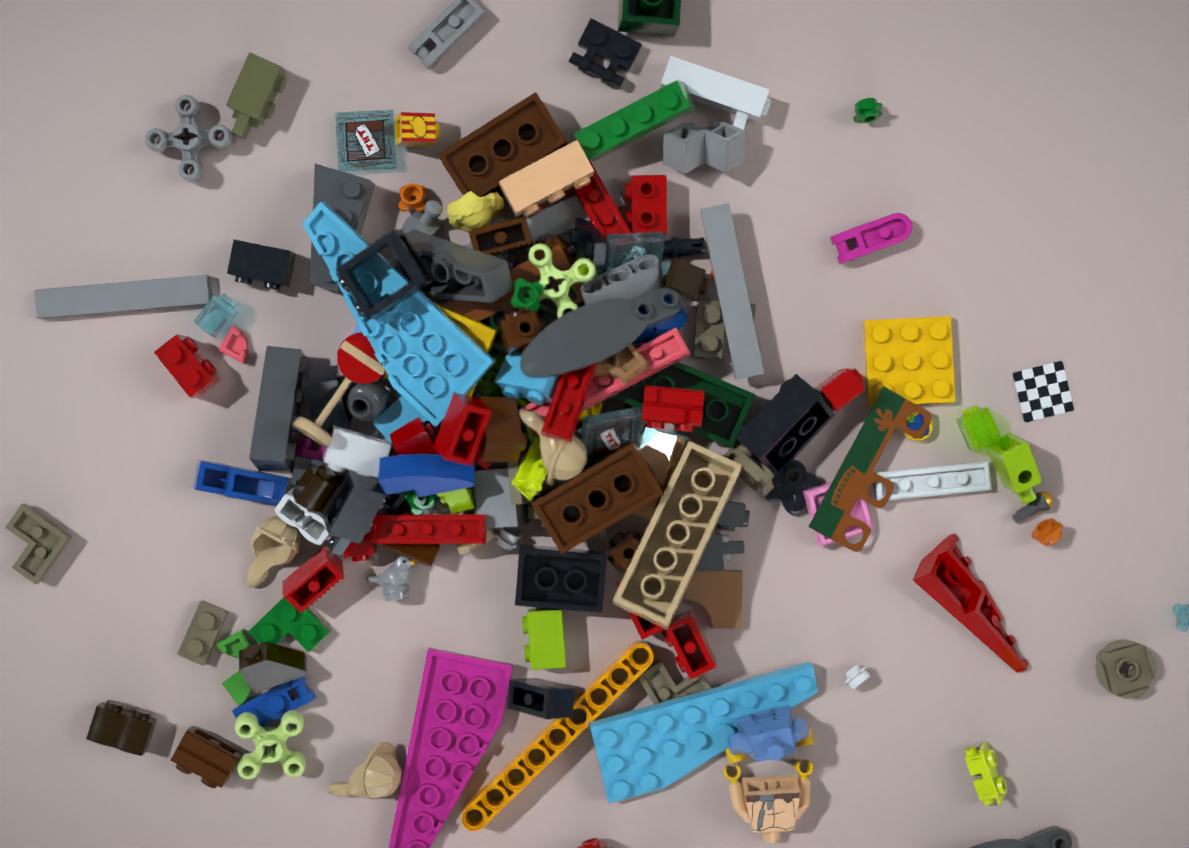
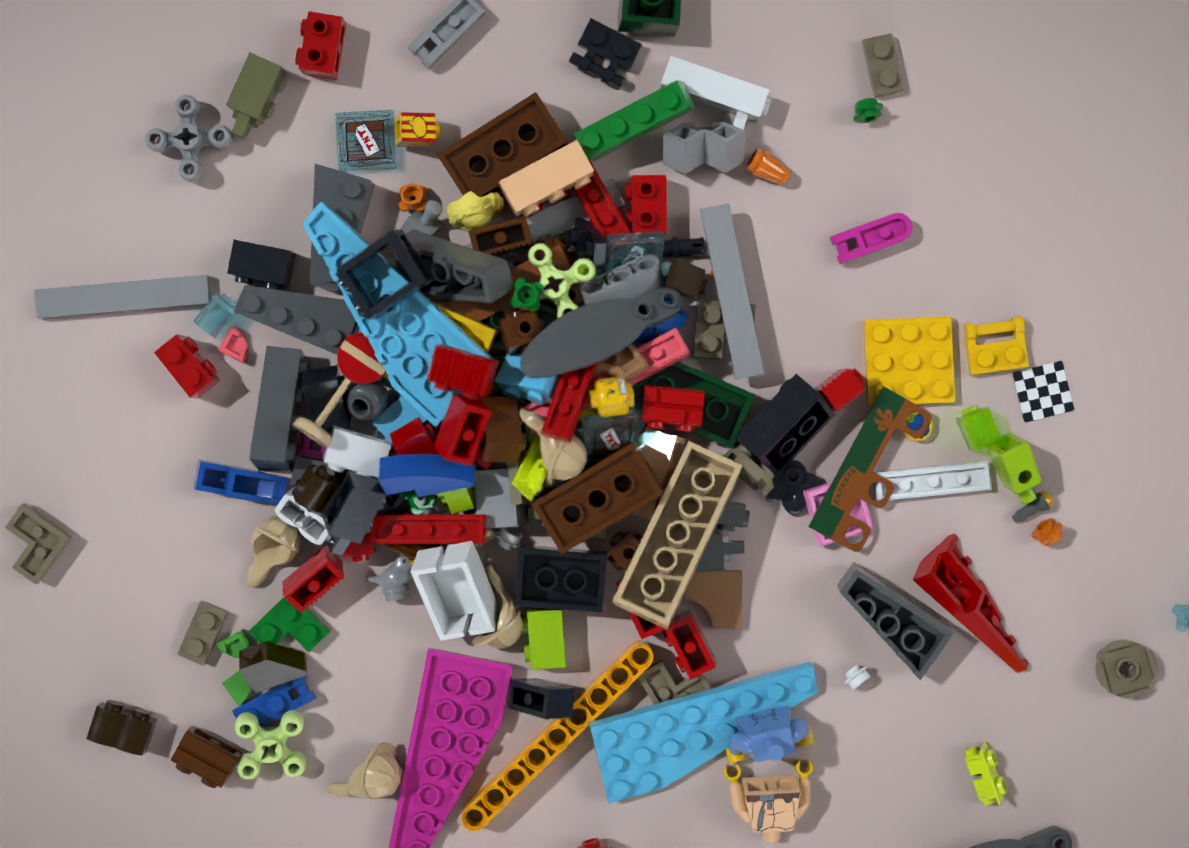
(308, 317): none -> dark grey wedge
(321, 45): none -> red brick
(453, 588): none -> white piece
(462, 371): none -> red brick
(509, 621): none -> tan piece
(612, 397): none -> yellow head
(767, 167): none -> orange cone
(882, 65): none -> dark tan plate
(900, 622): none -> dark grey wedge
(996, 355): none -> yellow plate

